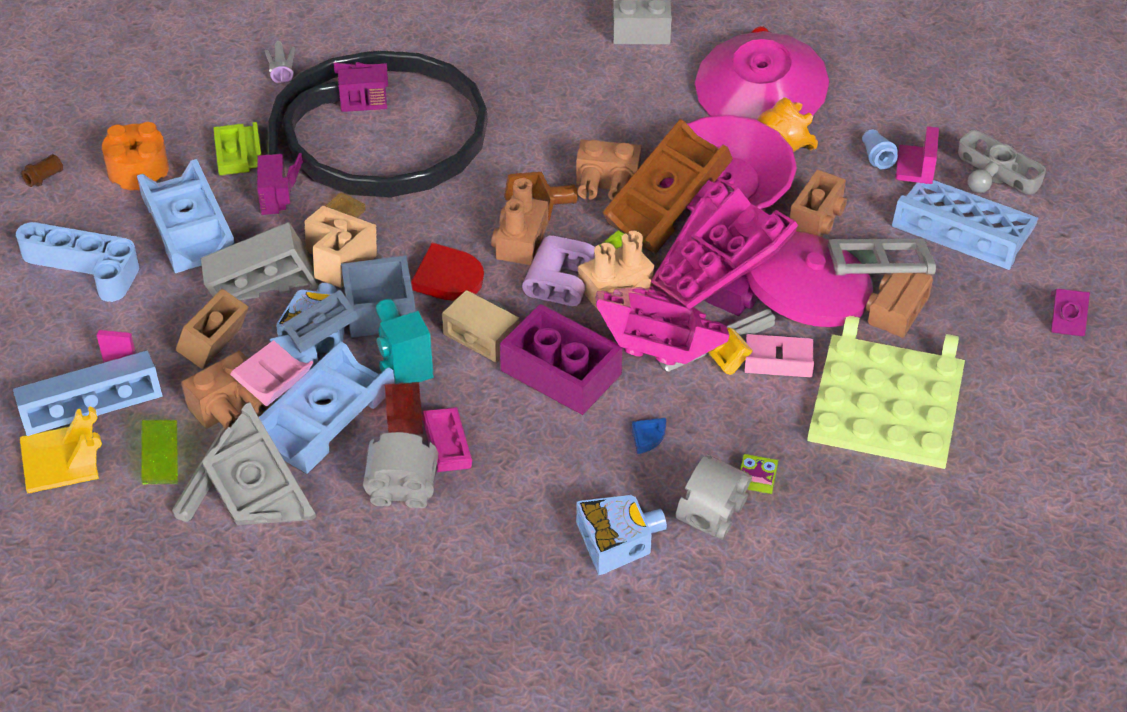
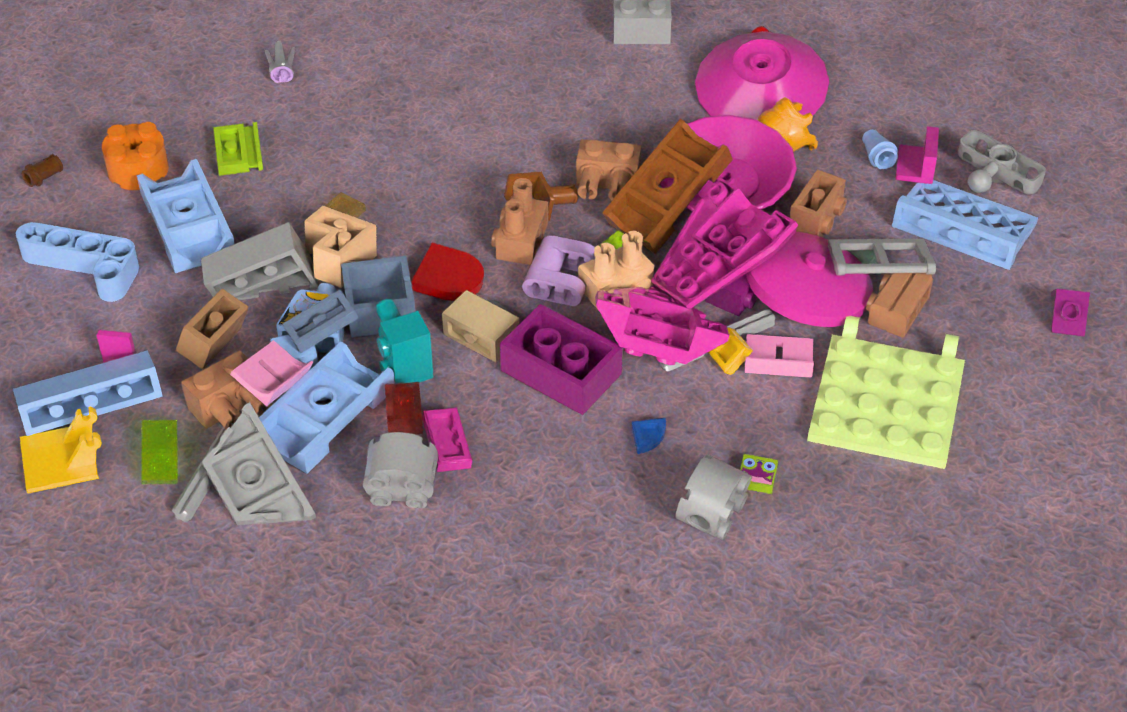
(359, 88): black piece -> none
(617, 530): light blue torso -> none

